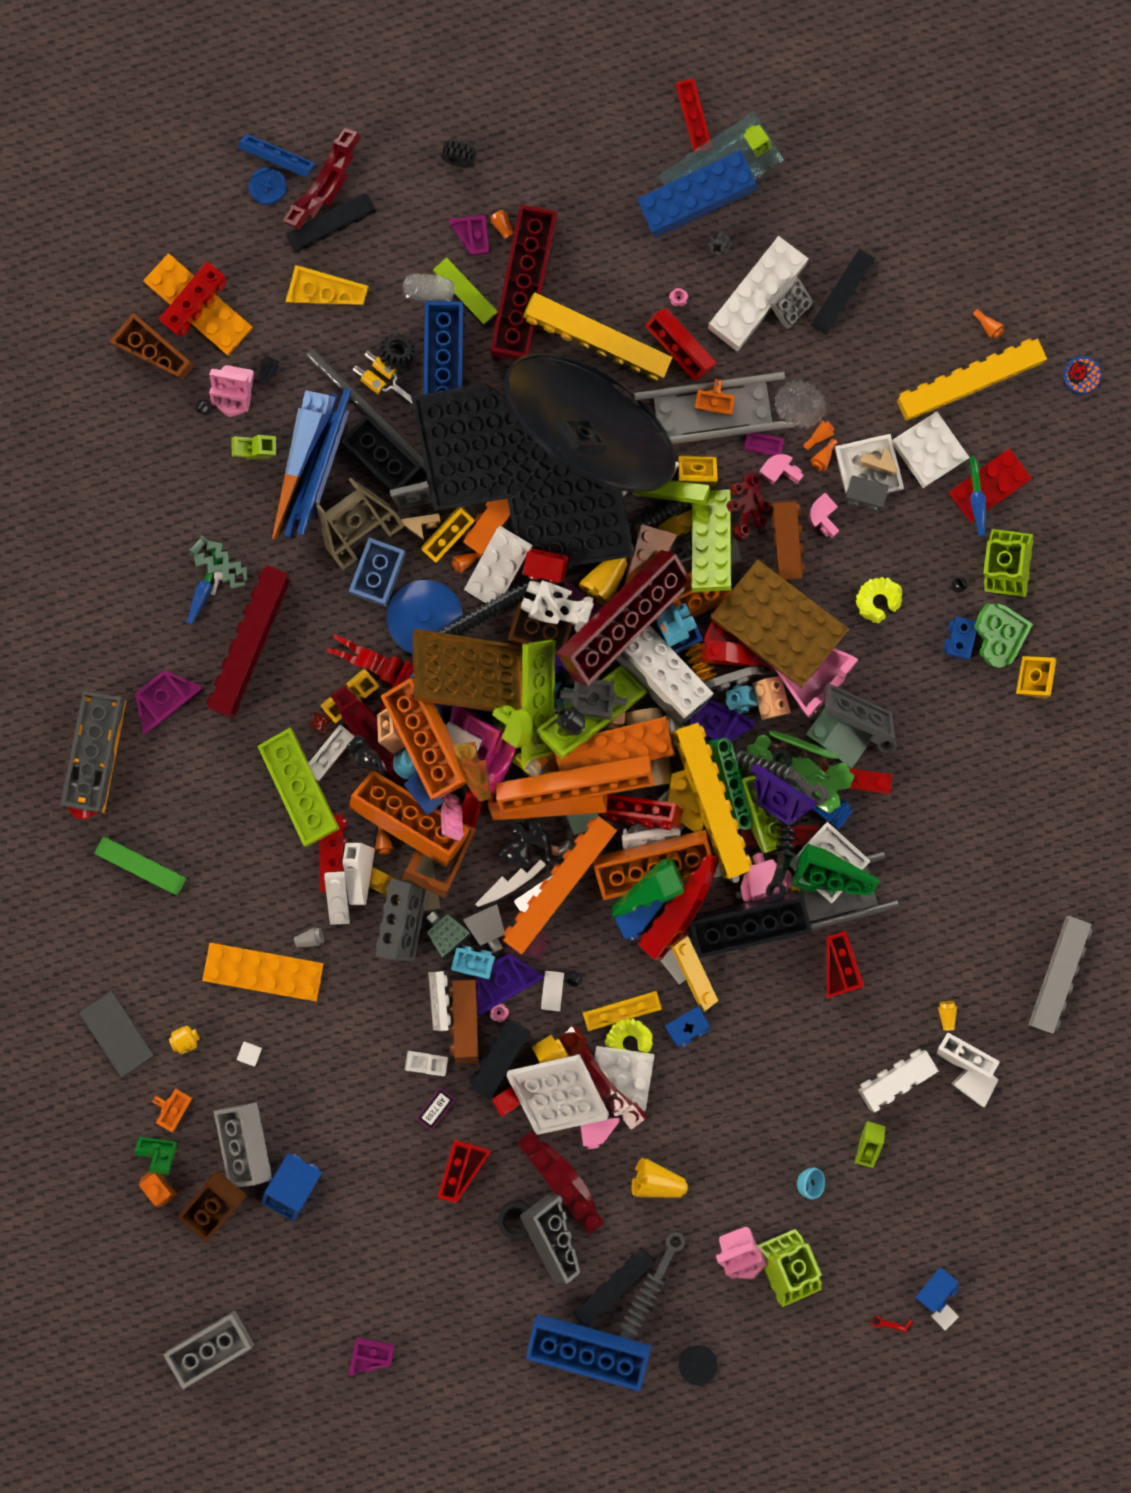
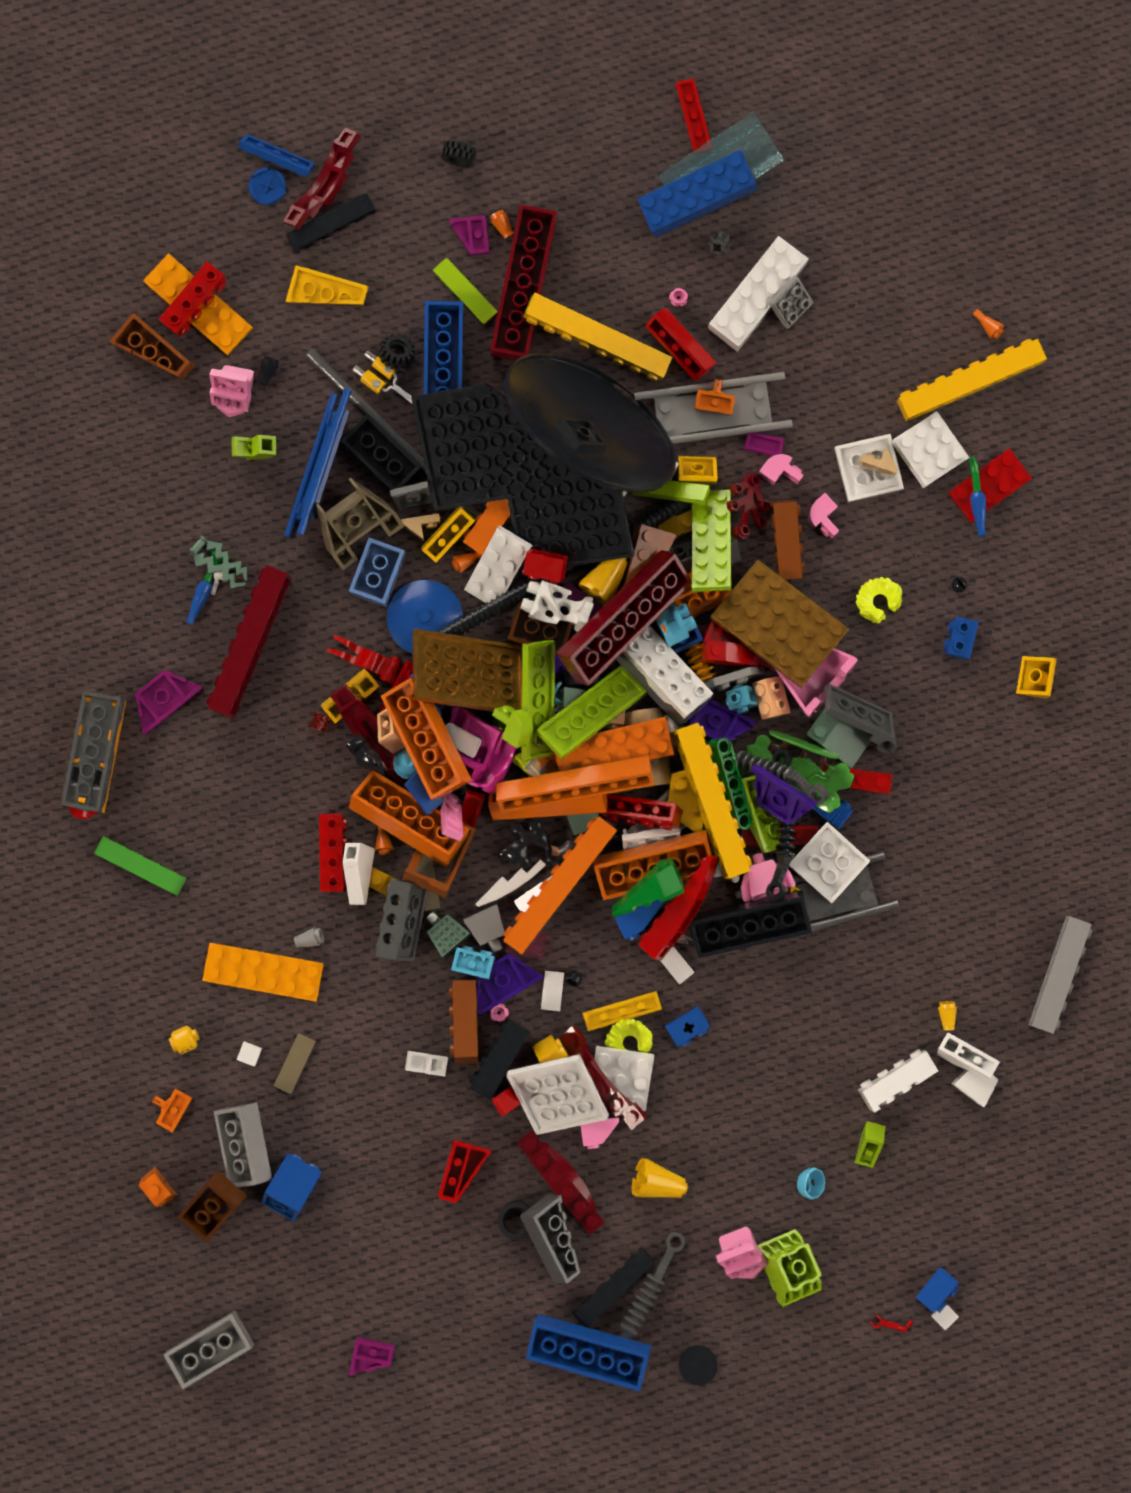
(116, 1034): dark grey tile -> none
(160, 1151): green tile -> none
(203, 405): black hinge -> none
(294, 1063): none -> dark tan tile
(298, 787): lime plate -> none
(308, 426): light blue plate -> none
(330, 752): white plate -> none
(337, 898): white plate -> none
(428, 288): clear gear -> none
(435, 1108): tile -> none
(439, 1001): white plate -> none
(473, 770): clear yellow slope -> none
(571, 721): black head -> none
(594, 700): dark grey plate -> none
(694, 973): yellow plate -> none
(757, 140): lime slope -> none
(794, 407): clear gear -> none
(822, 432): orange cone -> none
(822, 458): orange cone -> none
(825, 871): green wedge -> none
(842, 291): black beam -> none
(842, 967): red wedge -> none
(866, 493): dark grey brick -> none
(1002, 634): bright green plate -> none
(1008, 562): lime slope -> none
(1082, 375): tile -> none

